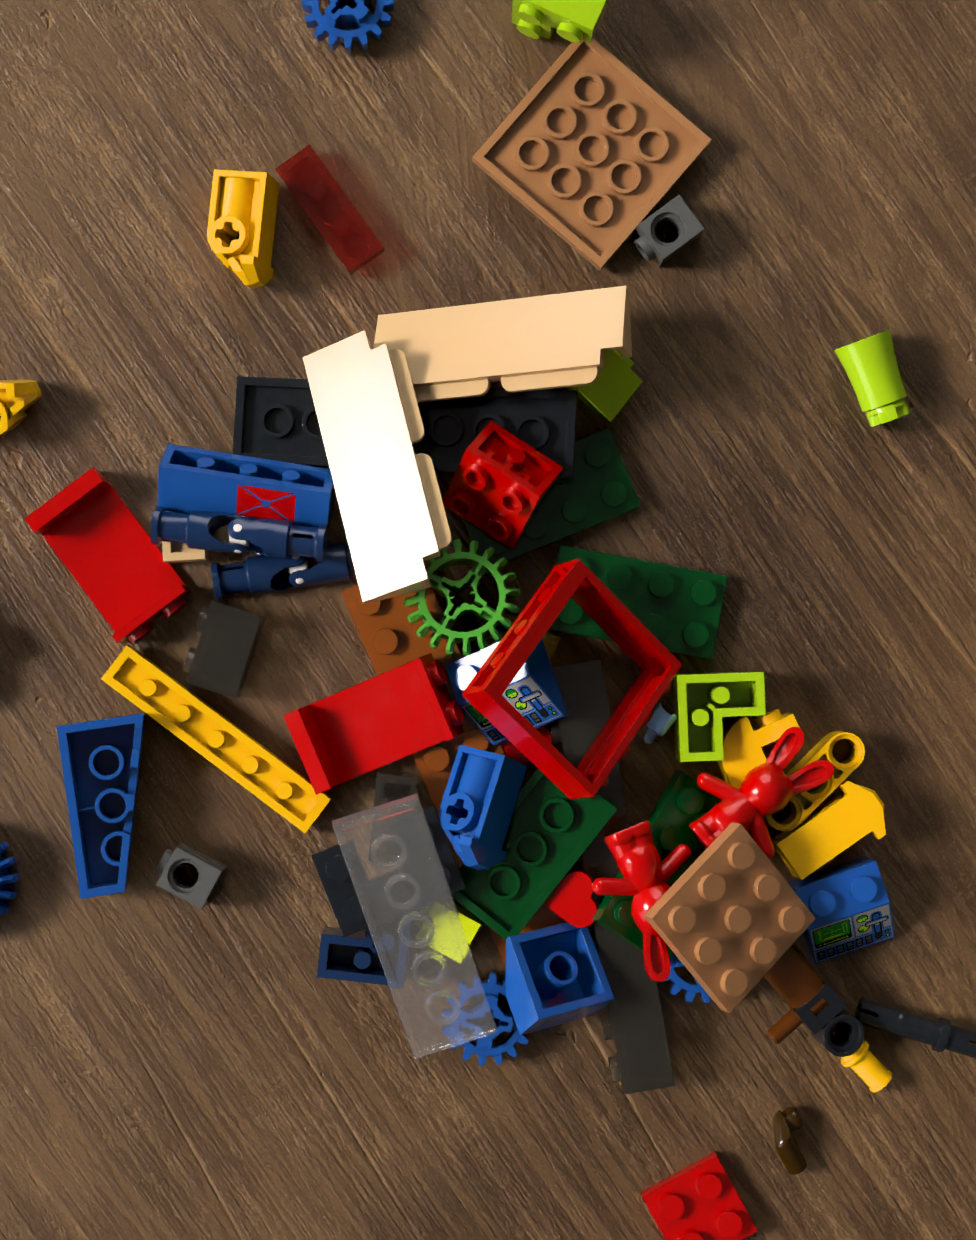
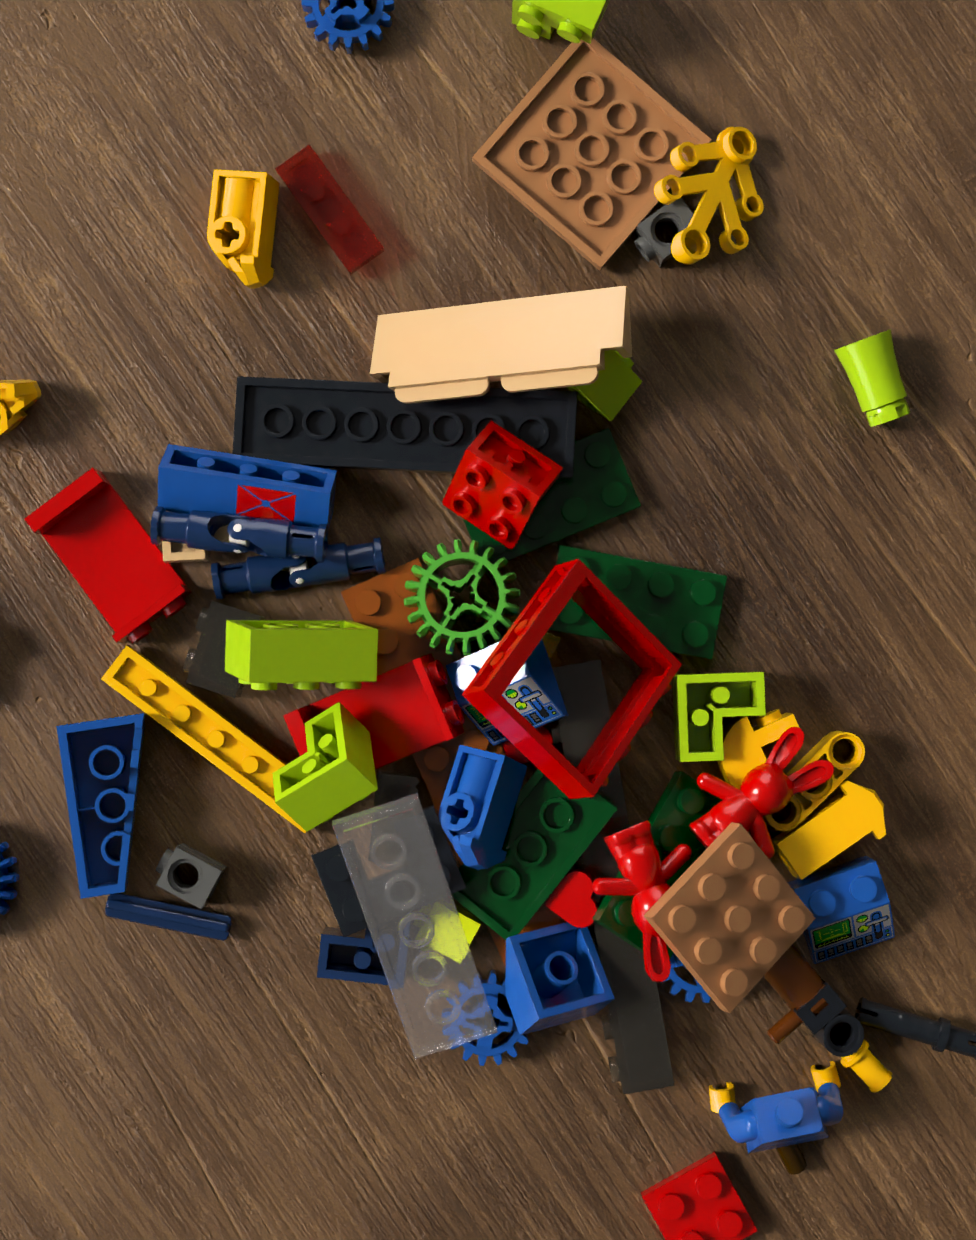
(168, 916): none -> dark blue axle
(301, 653): none -> lime brick
(332, 772): none -> lime brick
(381, 486): slope -> none
(659, 723): light blue hand -> none
(735, 151): none -> yellow plant
(782, 1117): none -> blue torso

